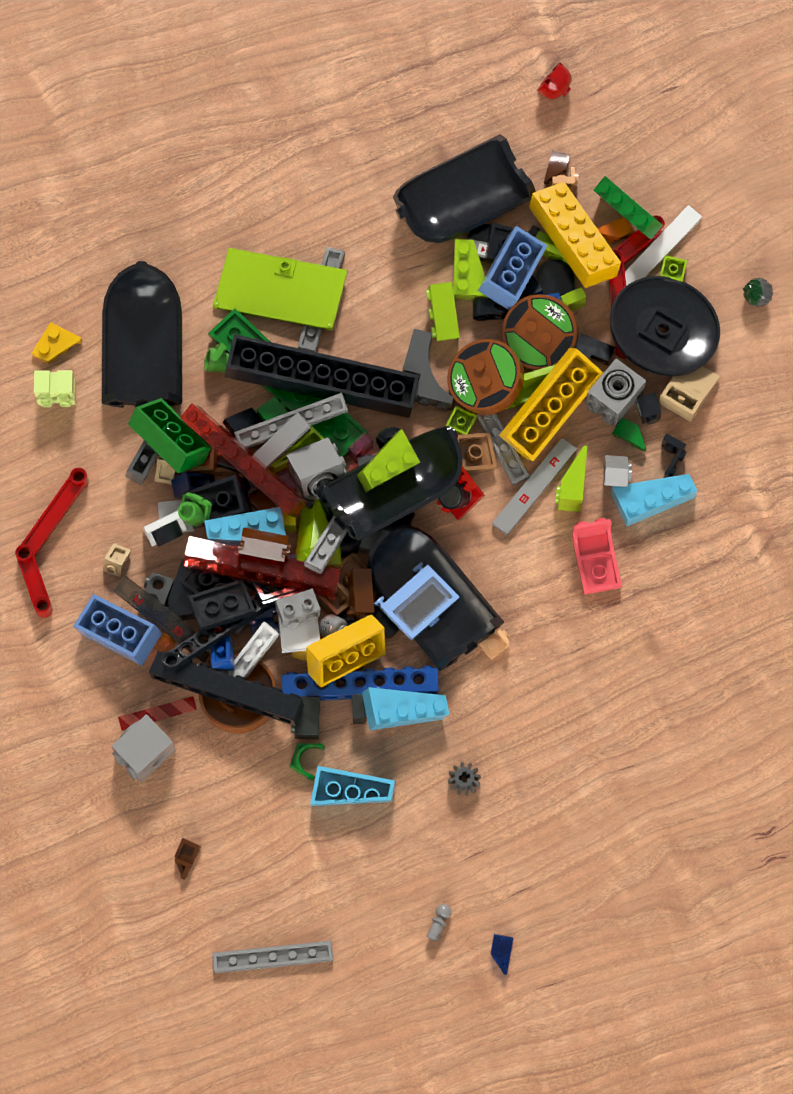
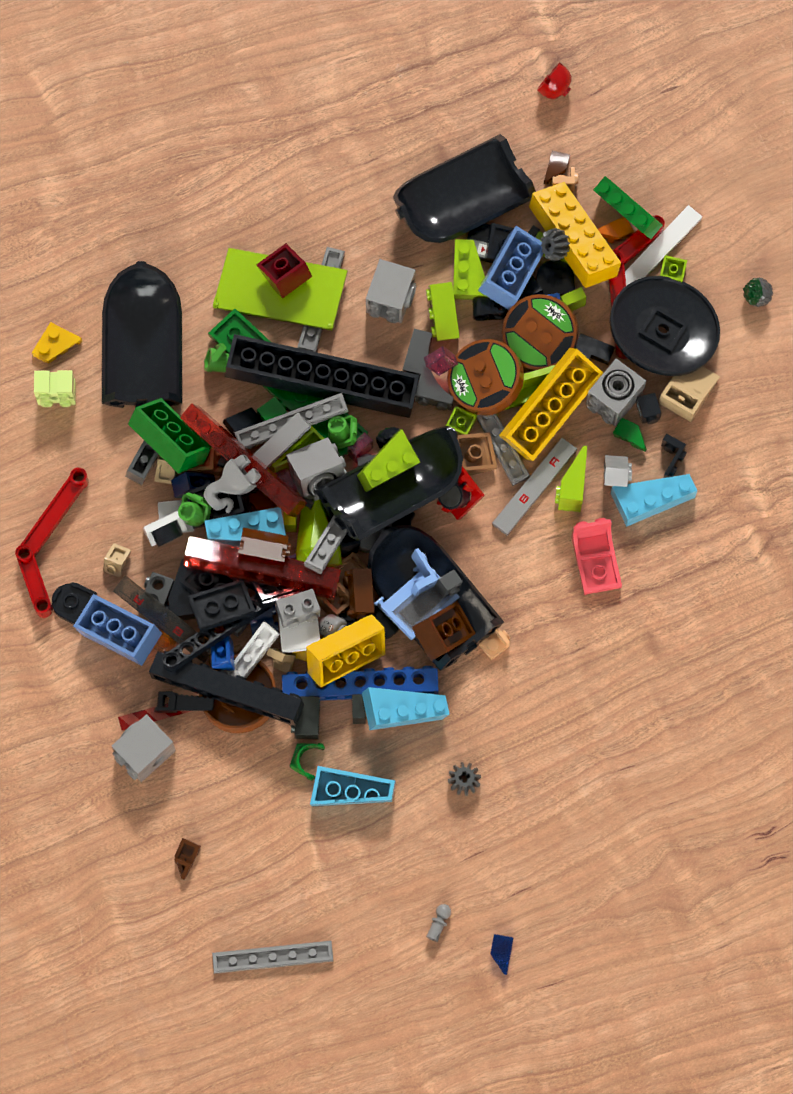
(70, 601): none -> black tile
(182, 703): none -> black piece
(233, 481): none -> light grey hips
(281, 660): none -> tan bracket
(284, 270): none -> dark red slope
(340, 431): none -> bright green piece
(391, 291): none -> light grey brick
(429, 576): none -> light blue bracket
(440, 361): none -> clear pink piece
(443, 631): none -> reddish brown slope
(449, 584): none -> dark grey plate
(555, 244): none -> dark grey gear

